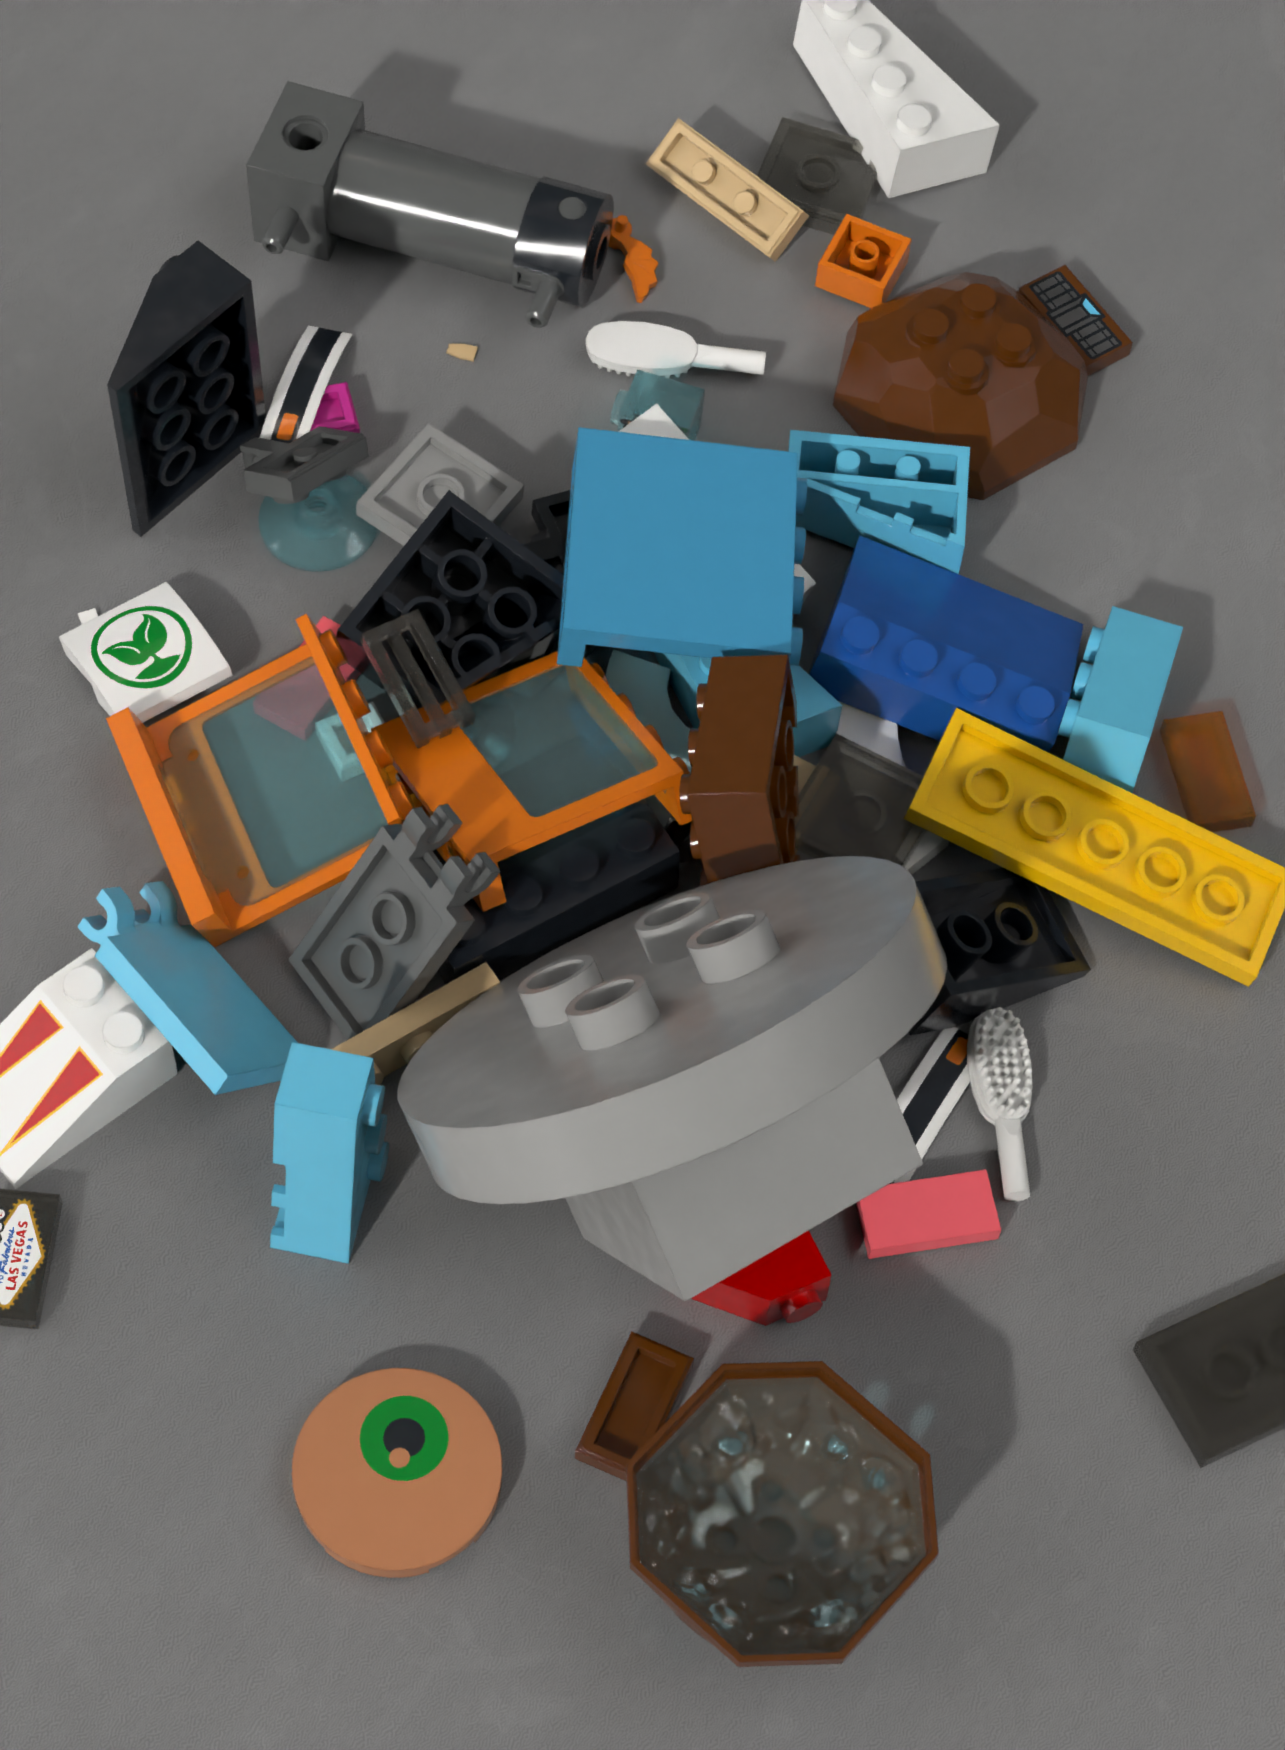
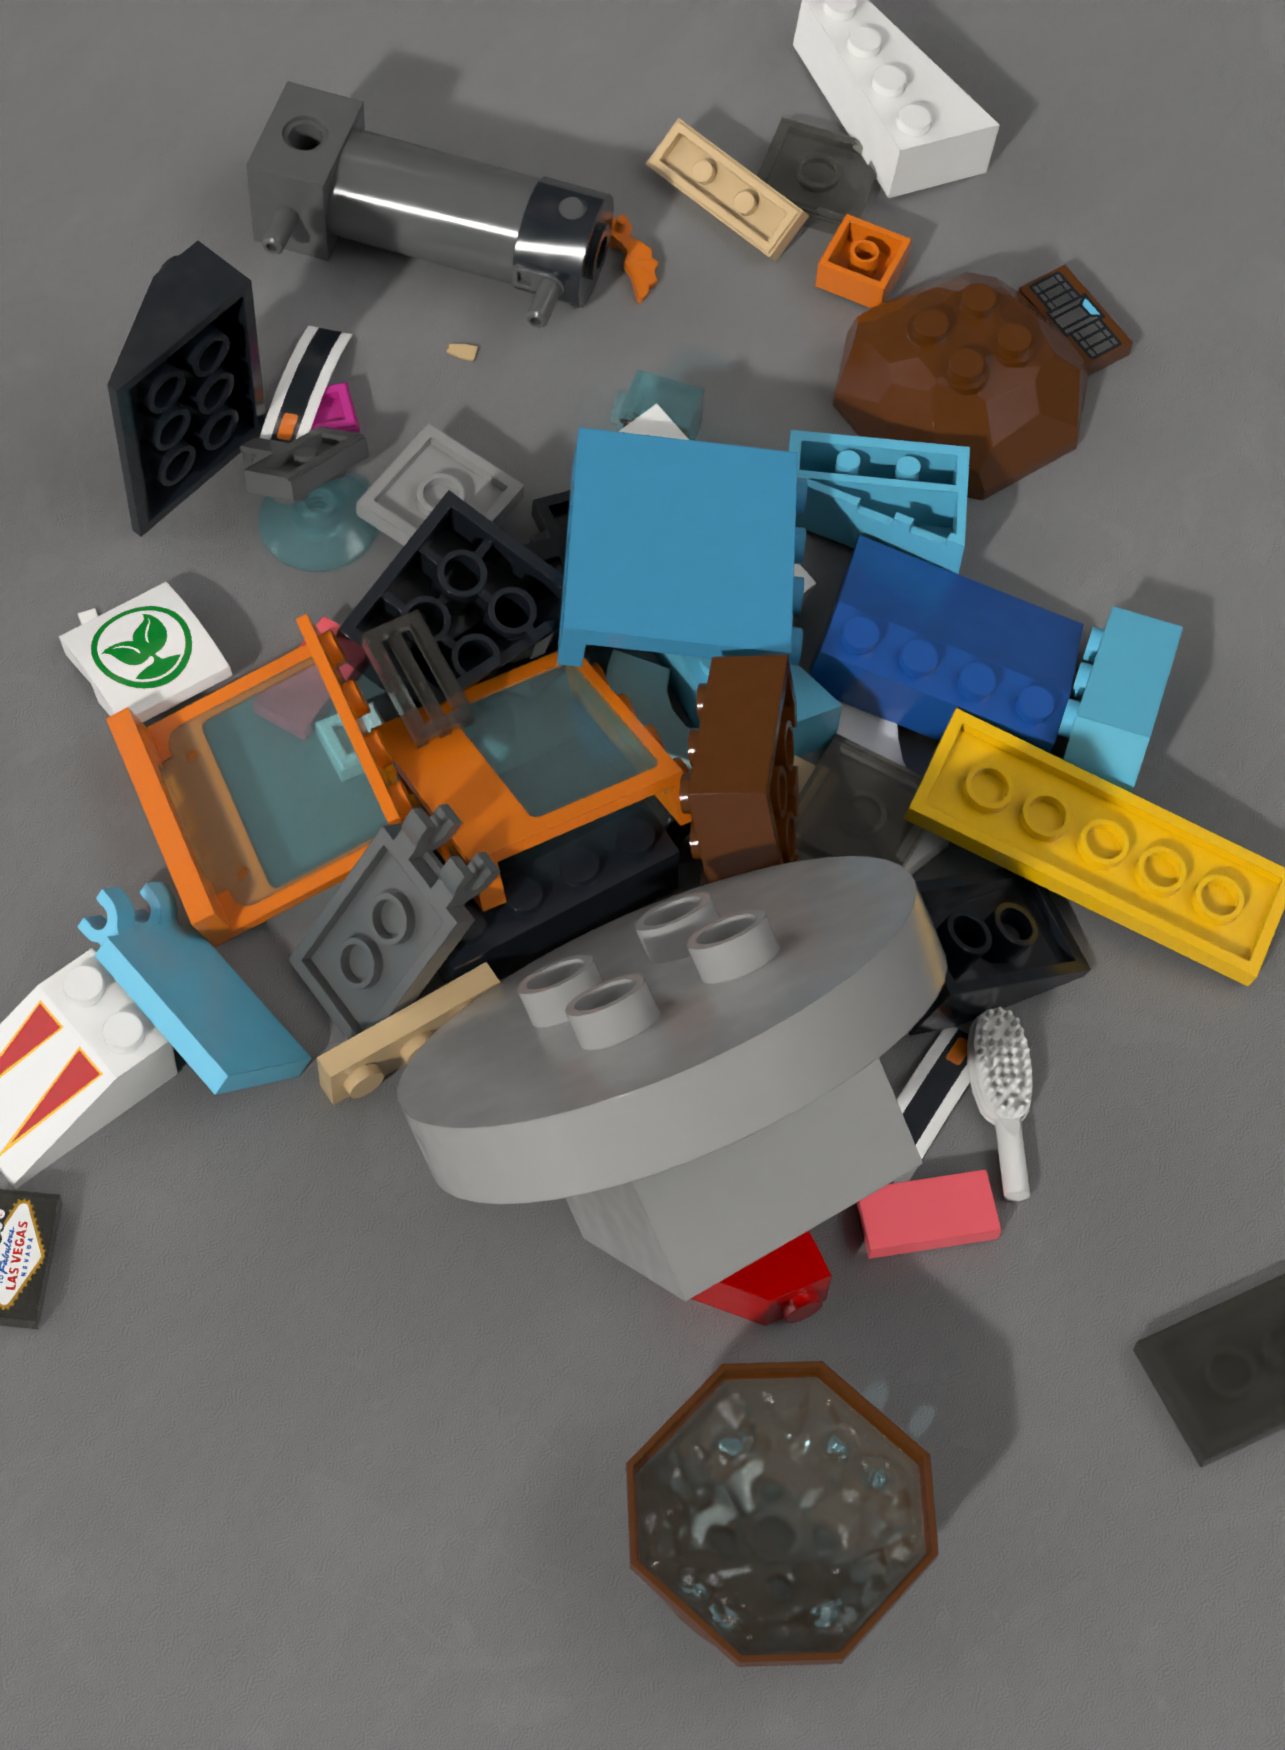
(331, 1147): medium azure wedge -> none
(397, 1472): nougat tile -> none
(633, 1404): reddish brown tile -> none
(662, 351): white piece -> none
(1207, 771): clear orange tile -> none

